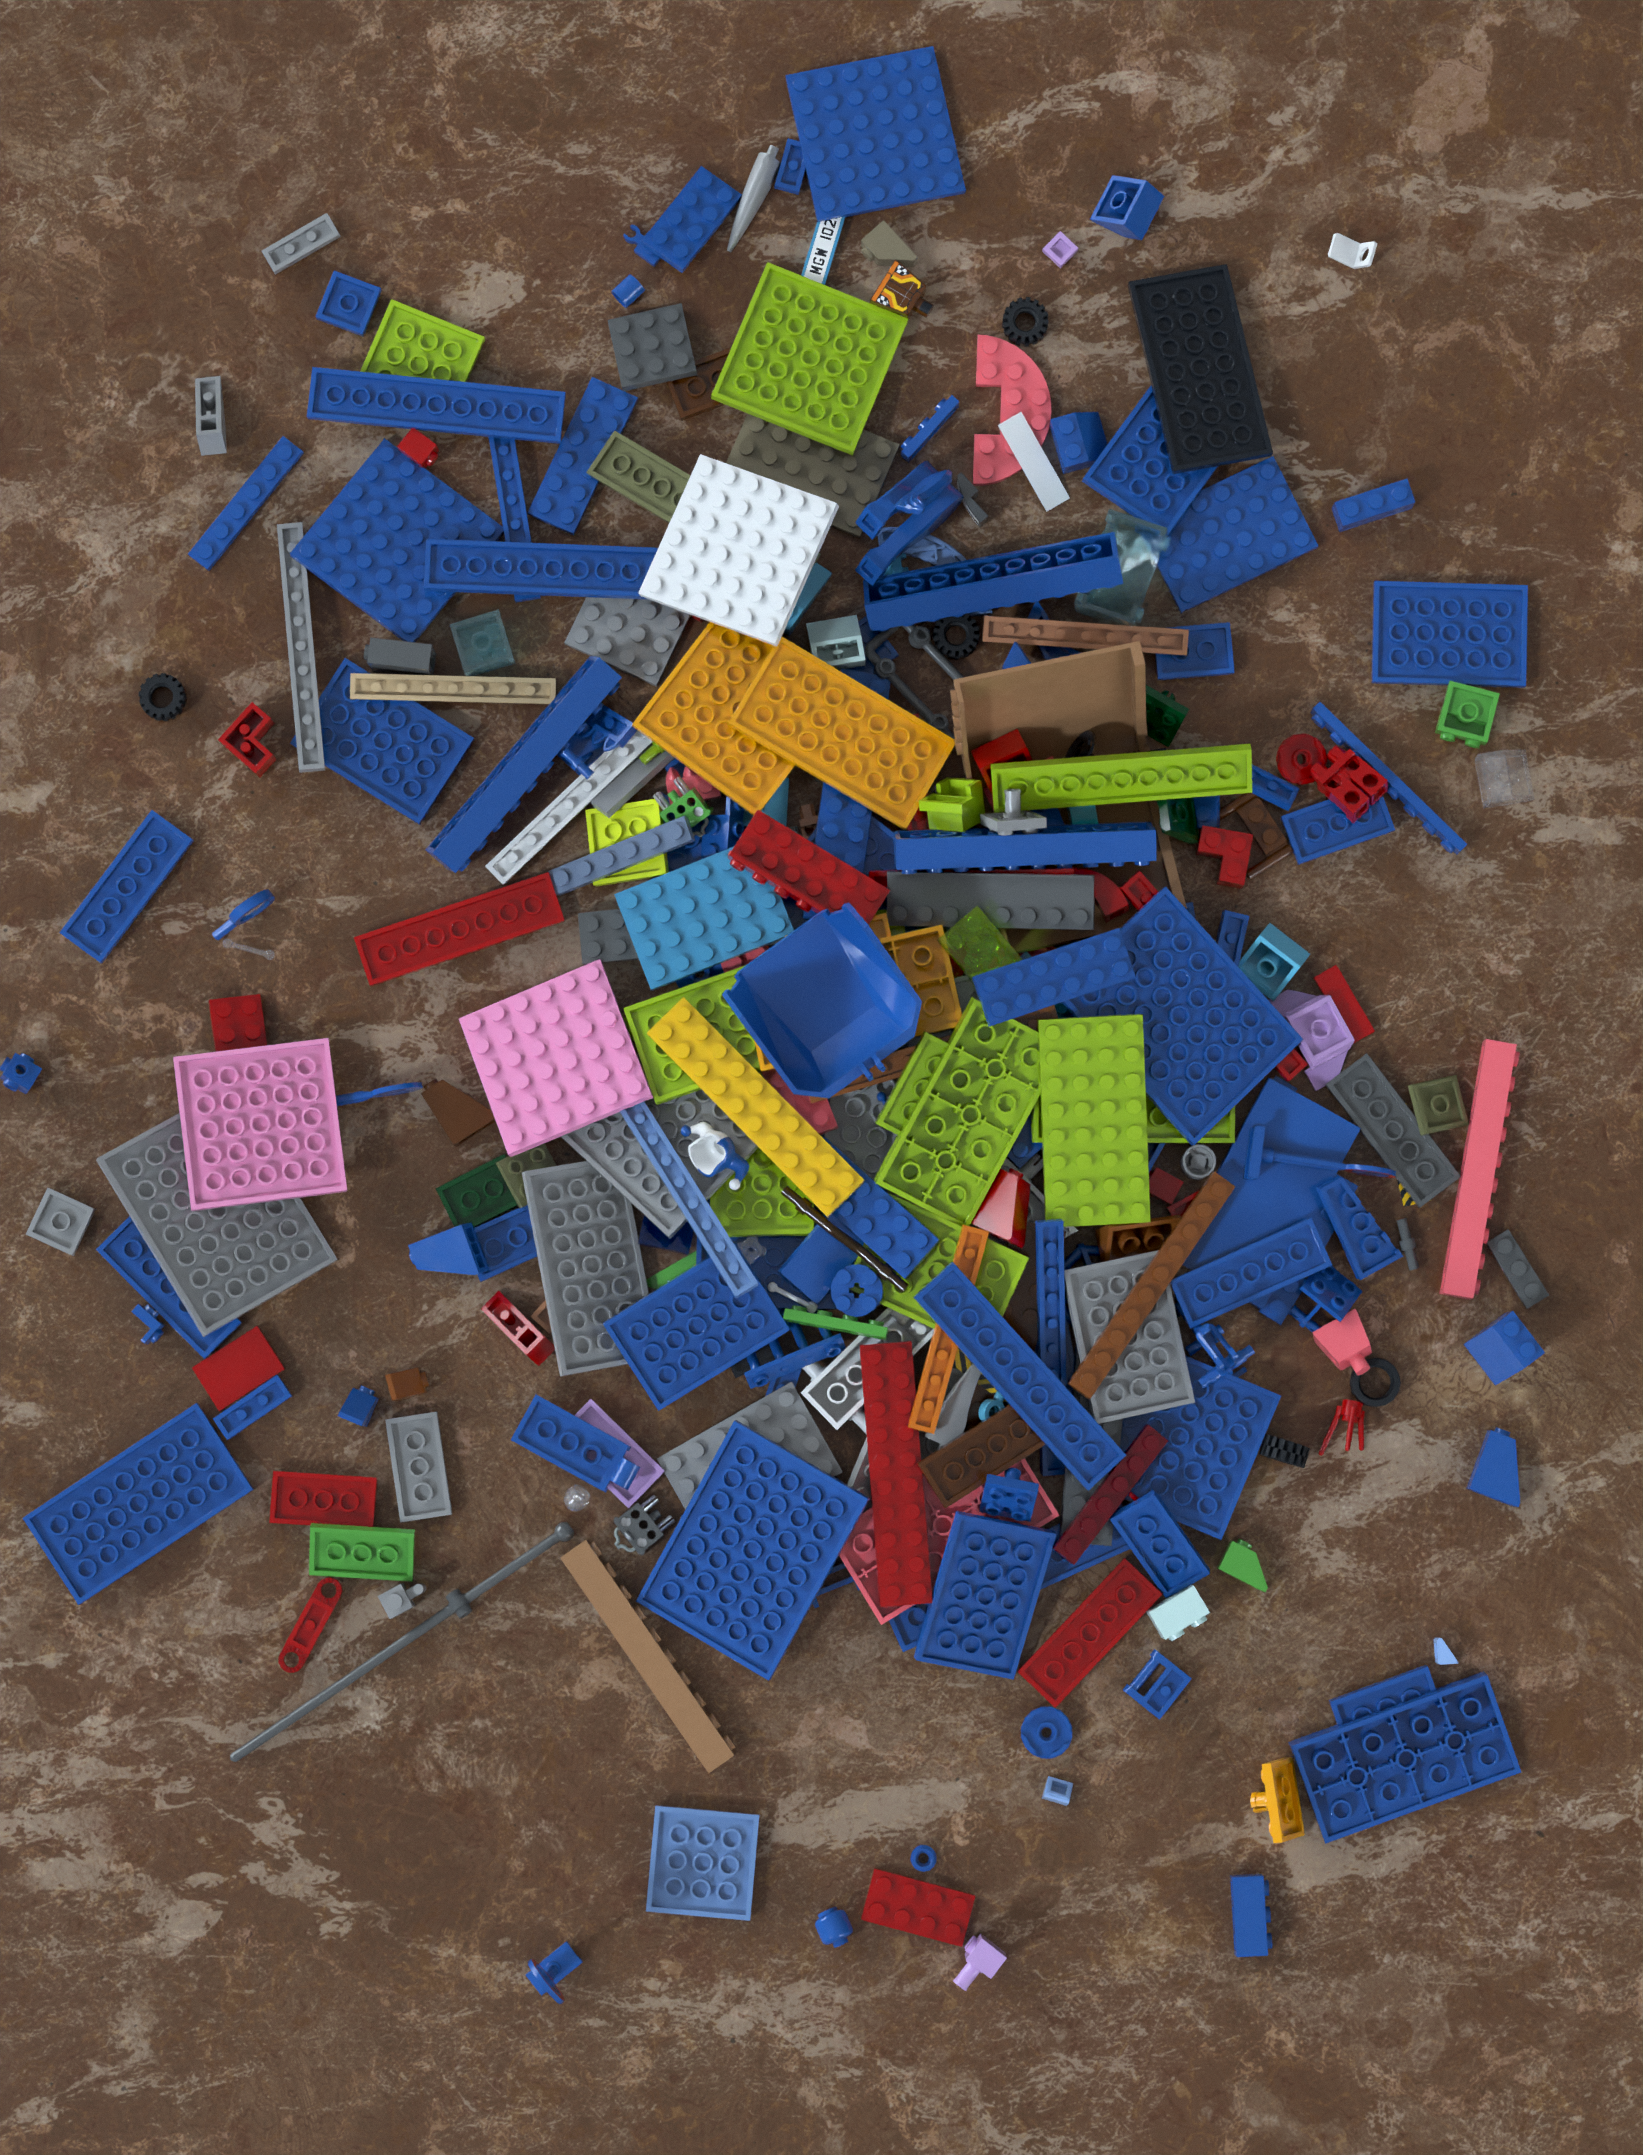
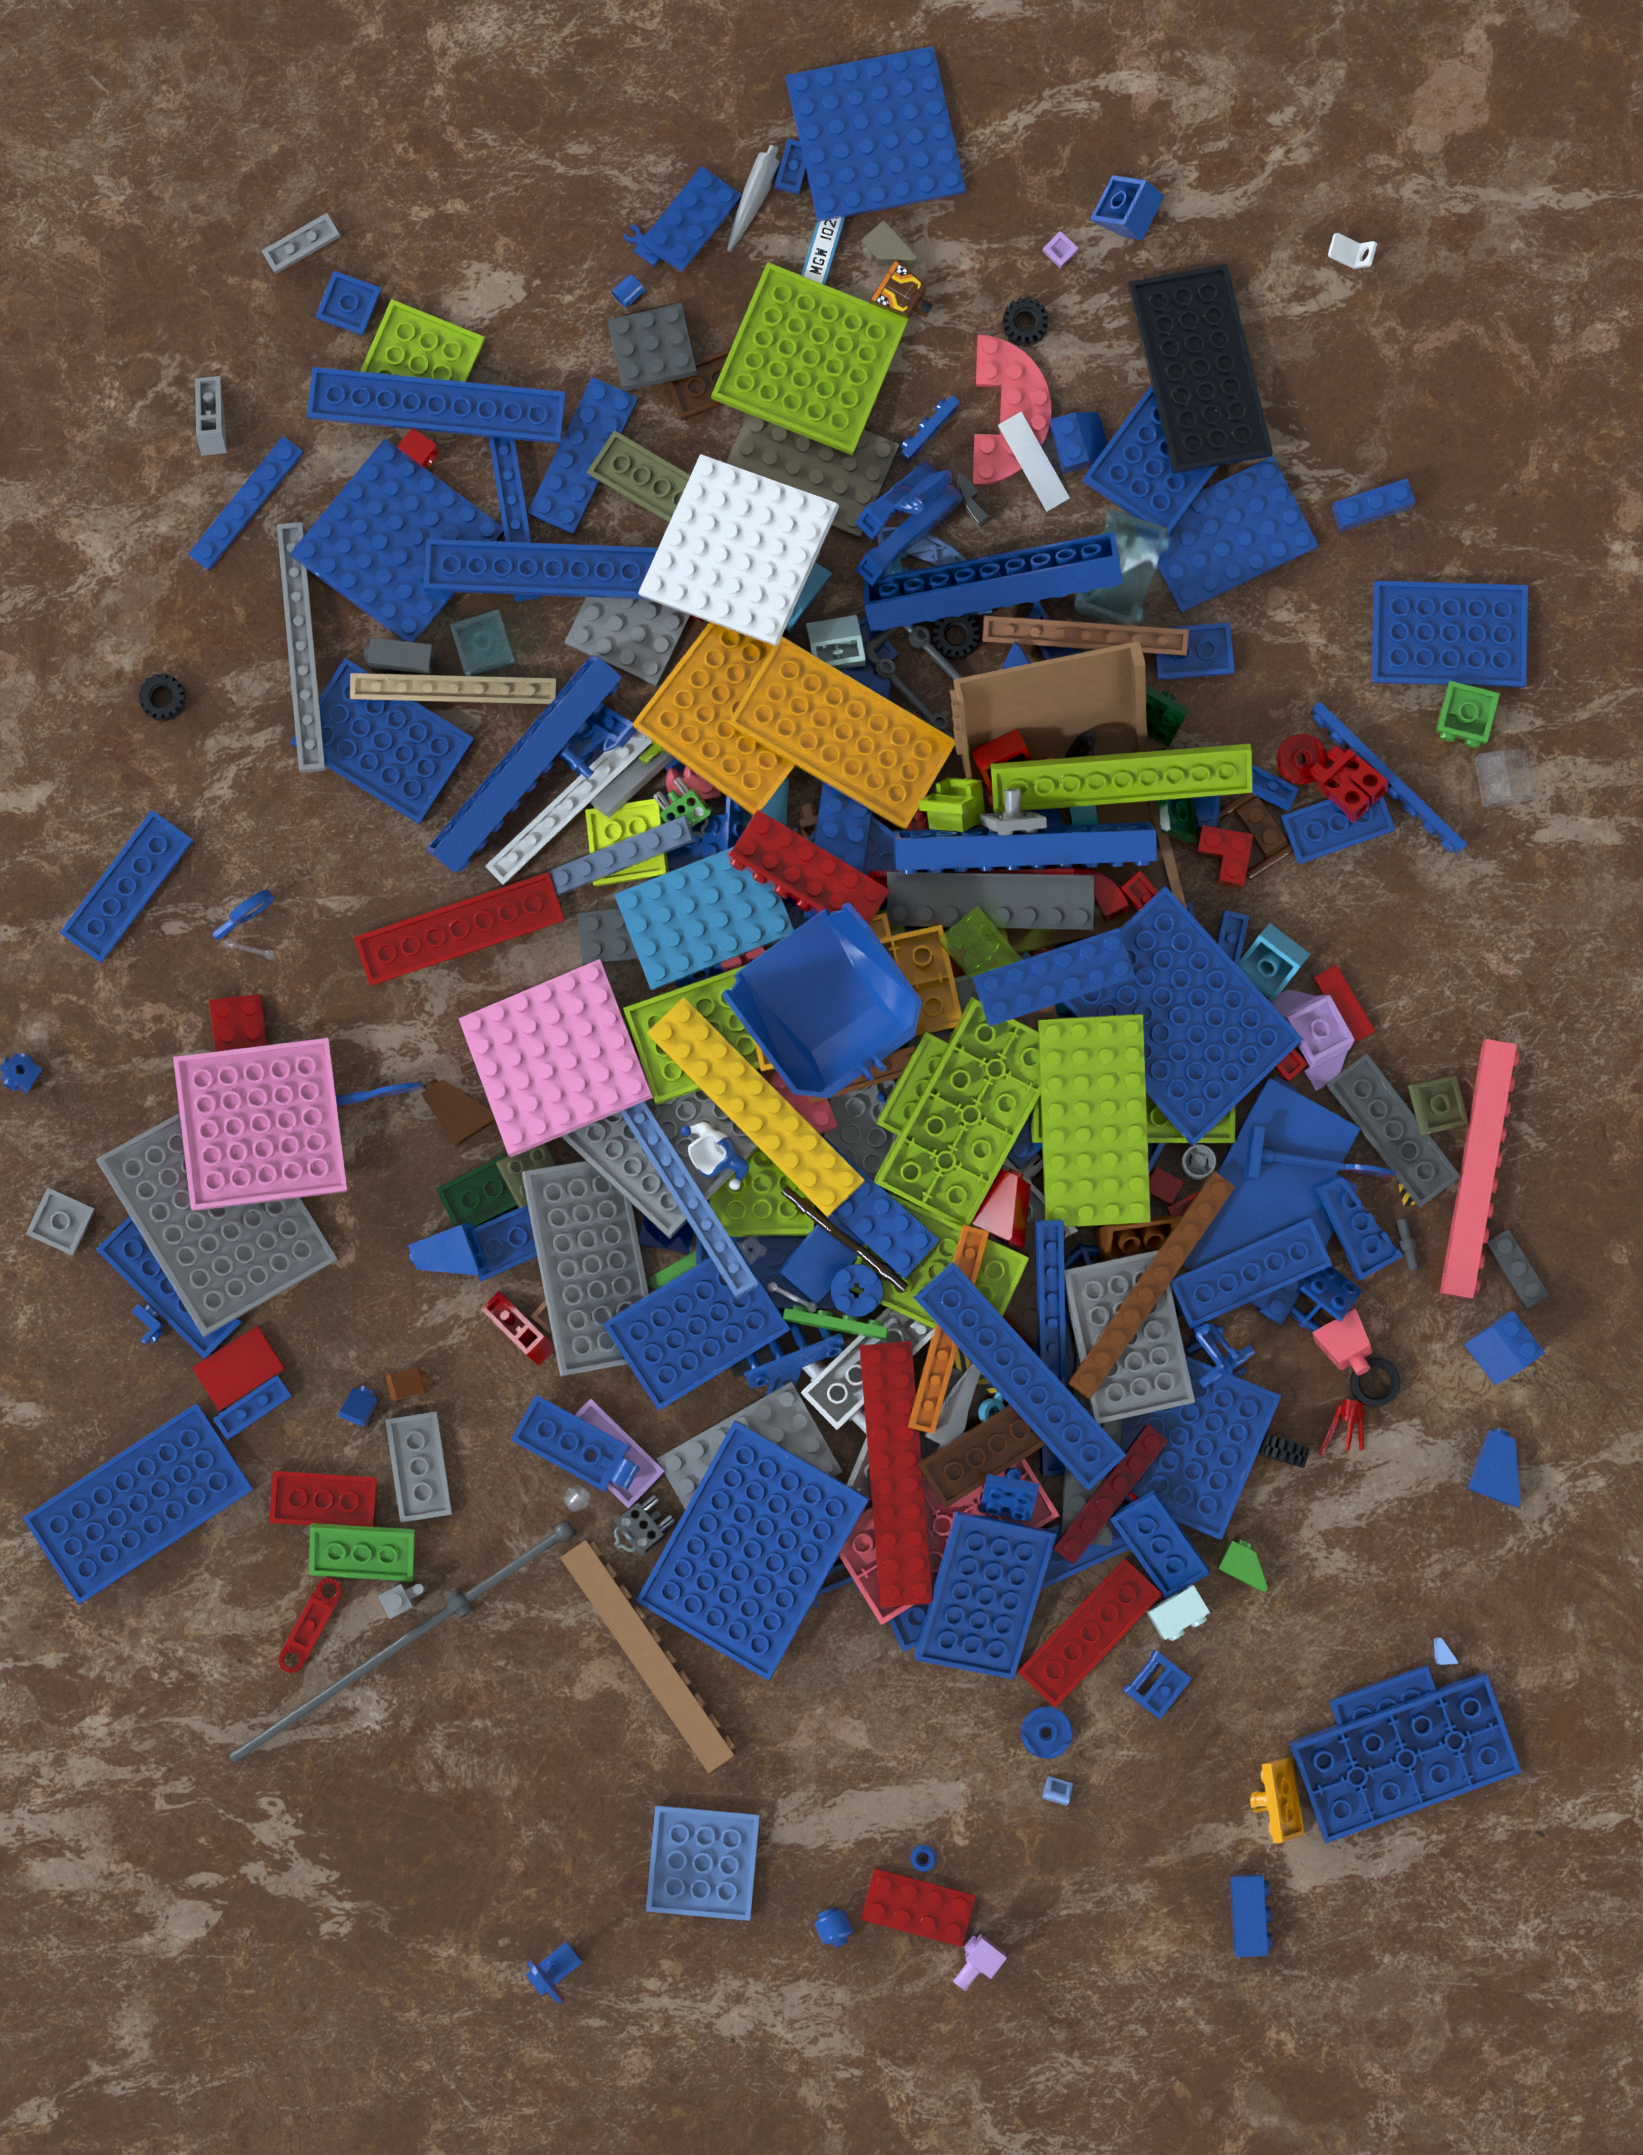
(244, 736): red brick -> none

